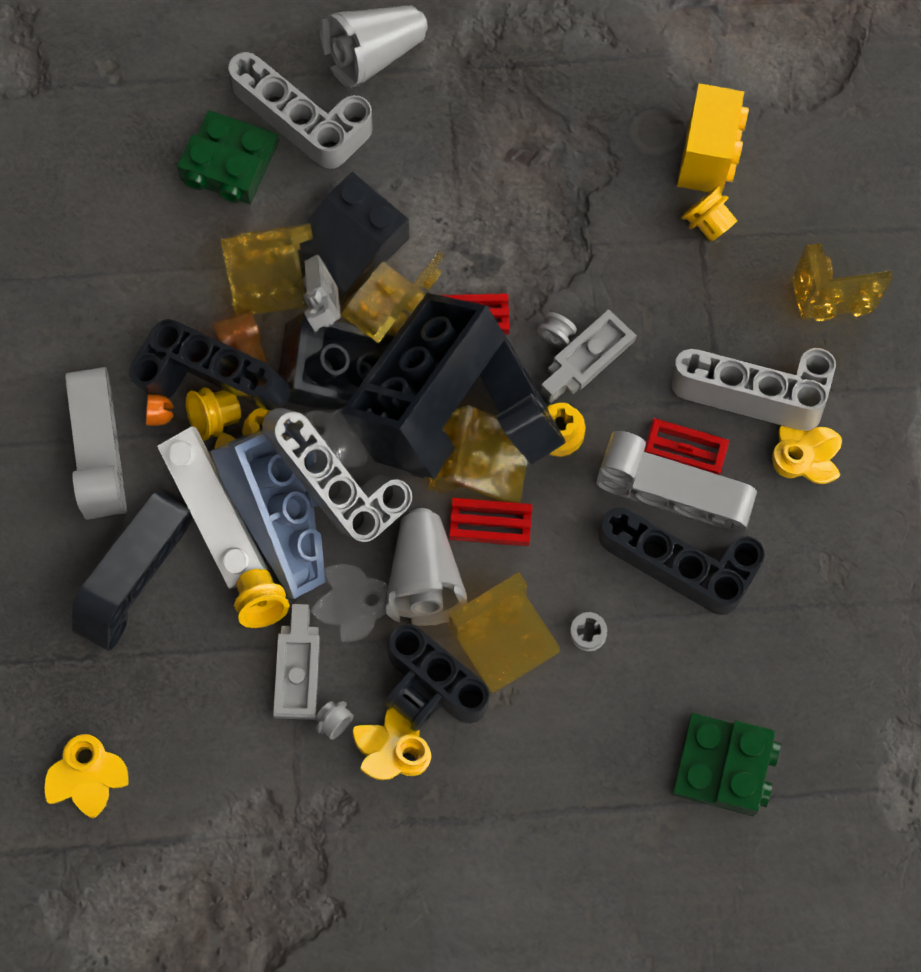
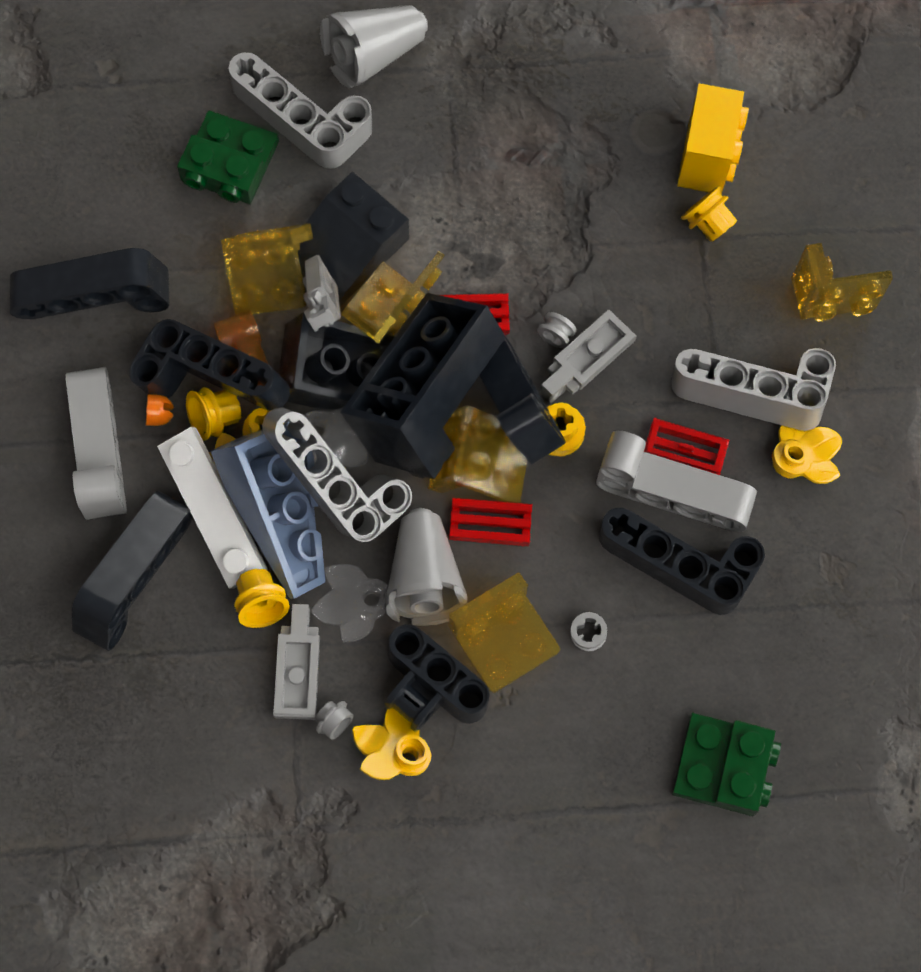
(88, 781): yellow plate -> none
(89, 283): none -> black beam

